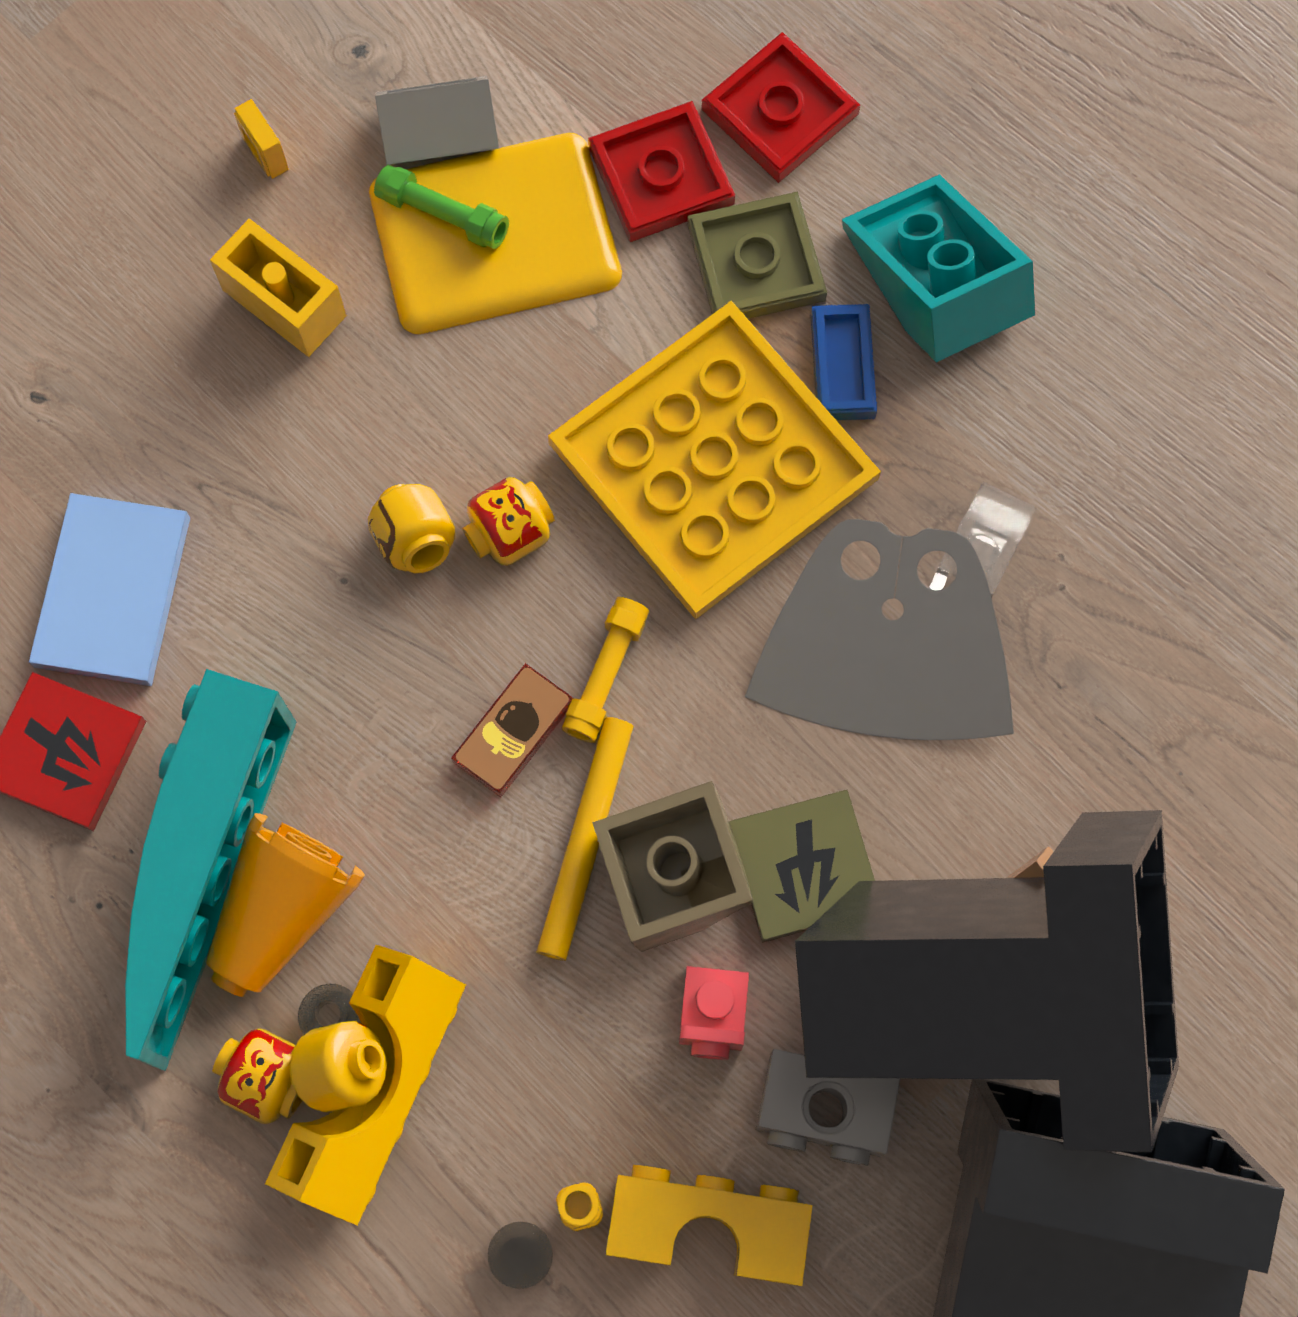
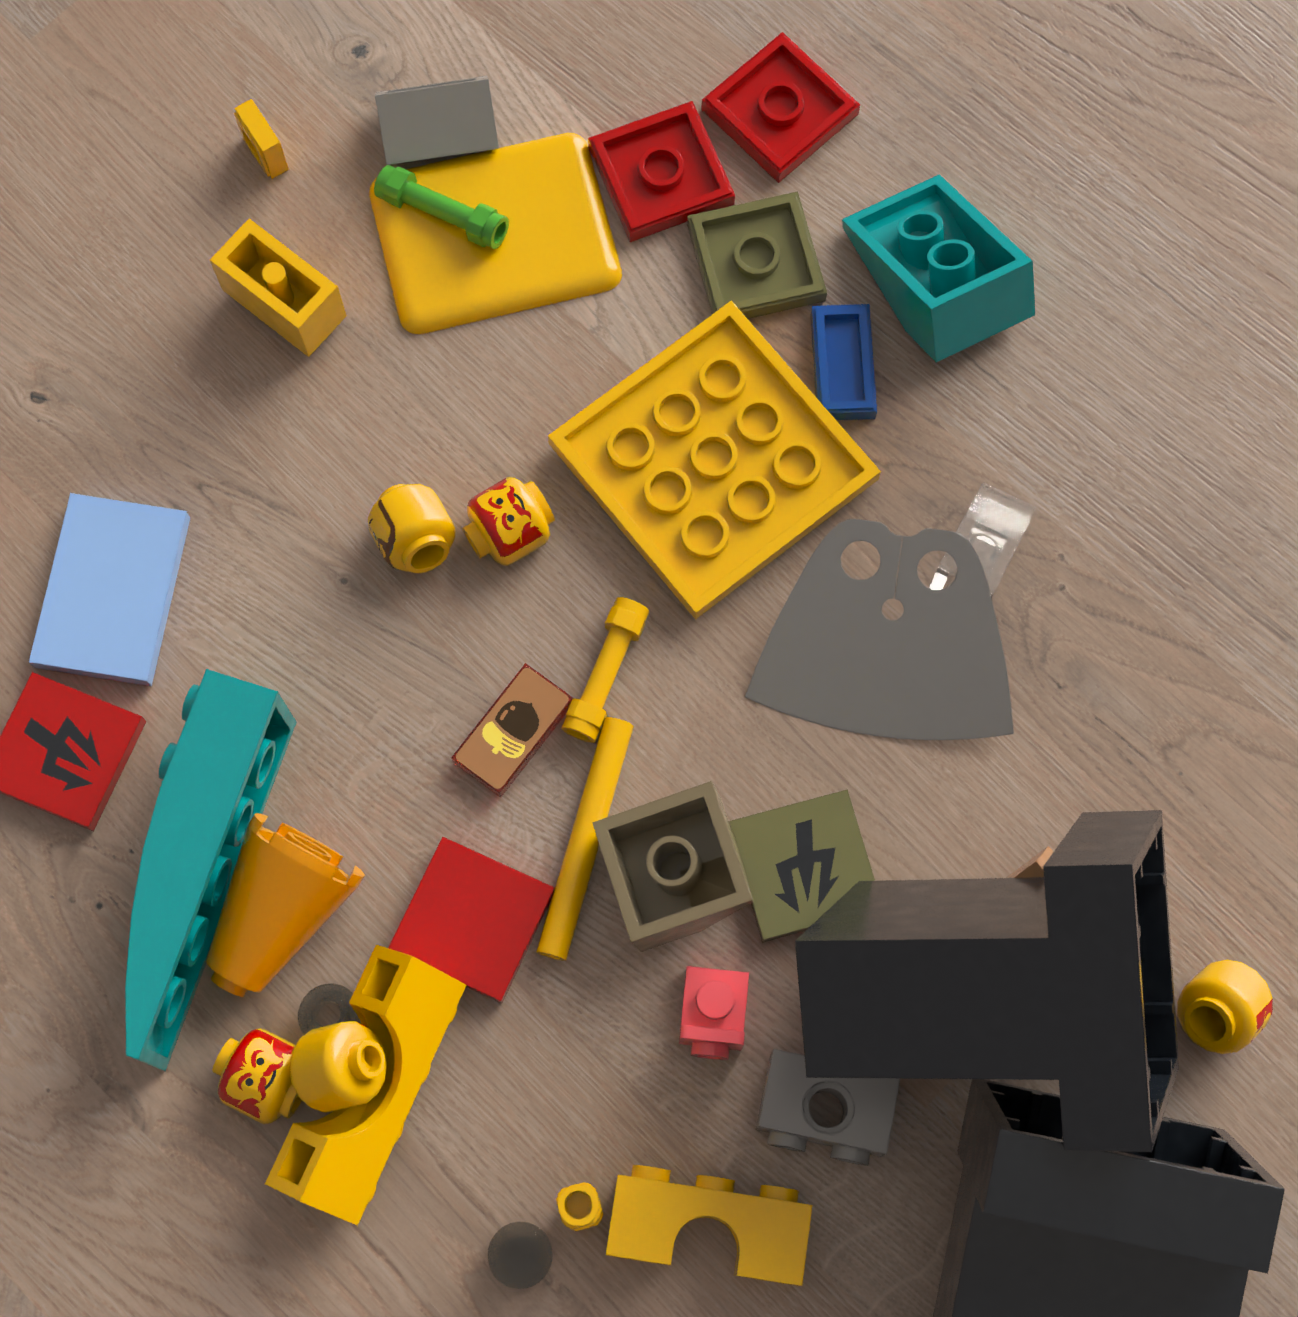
(473, 918): none -> red tile
(1225, 1006): none -> yellow head

